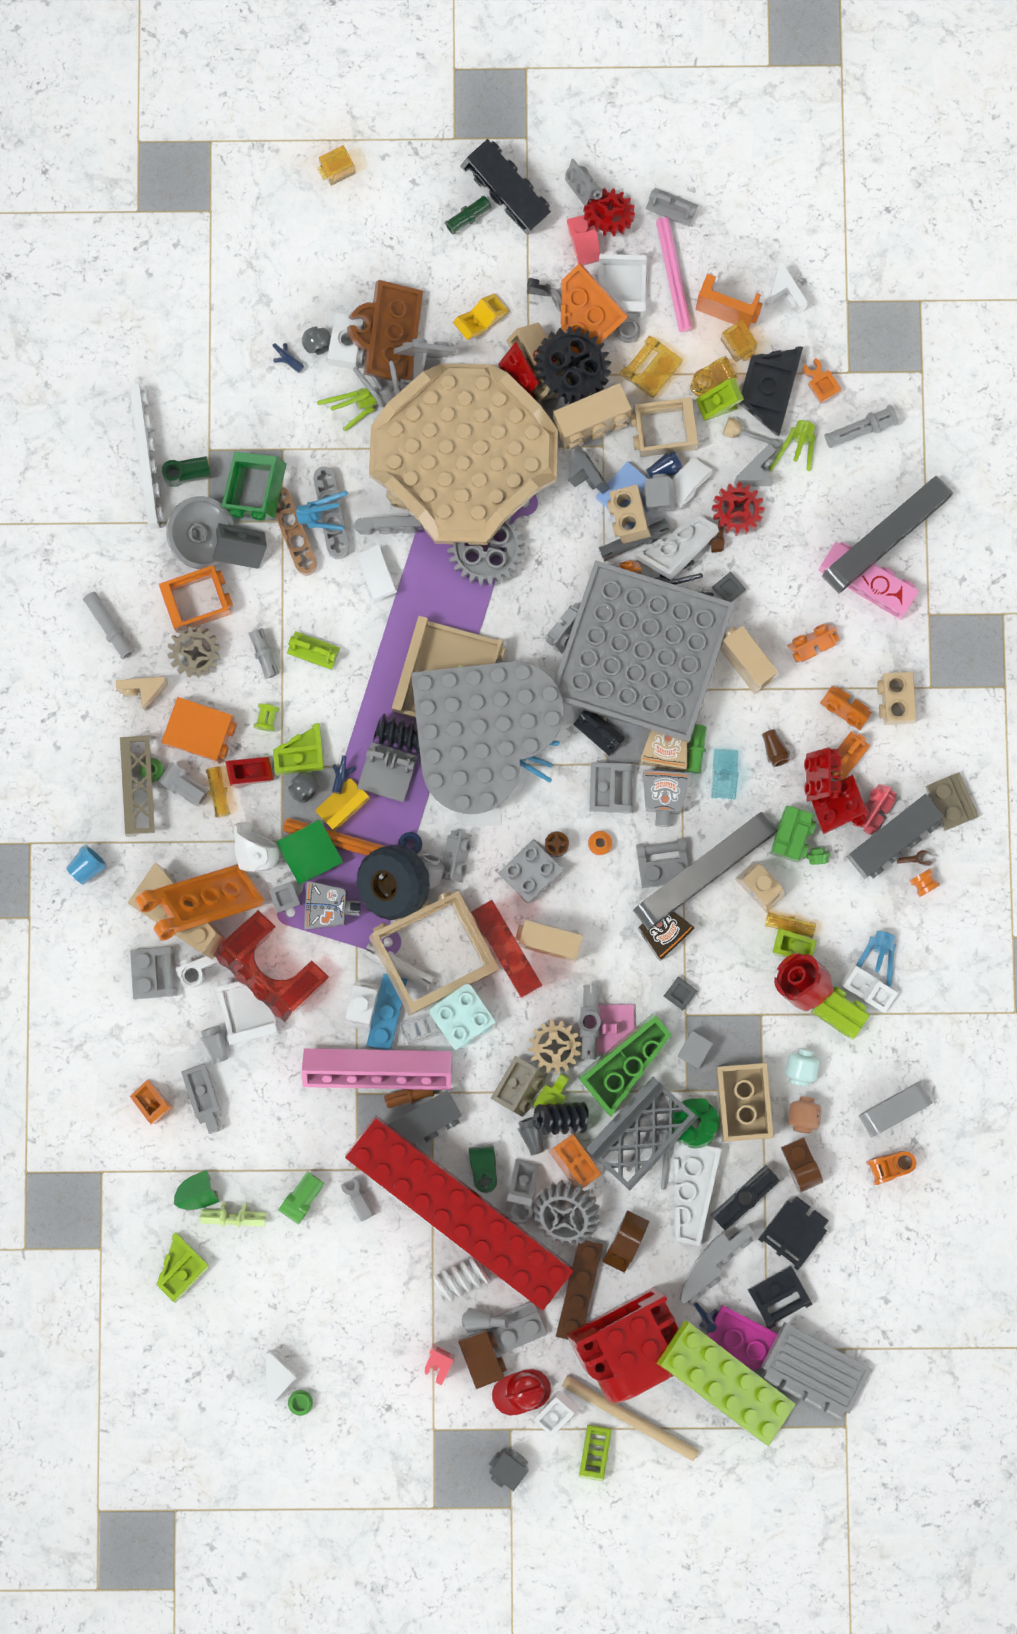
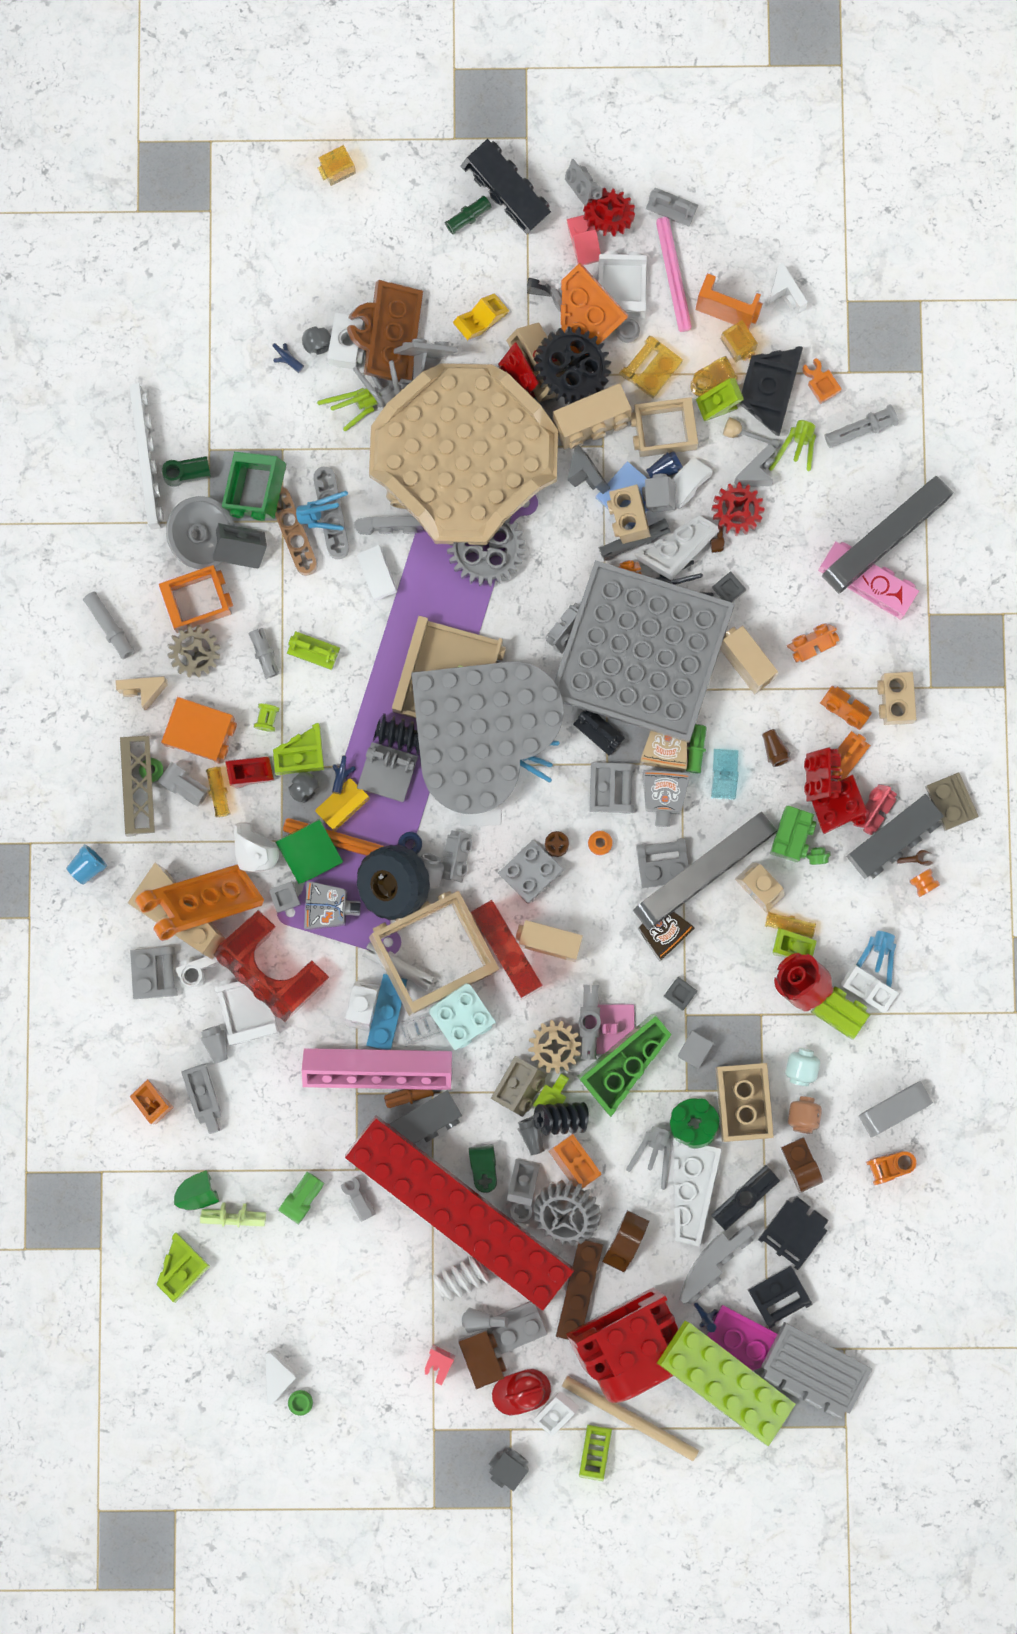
(631, 1116): dark grey fence -> none

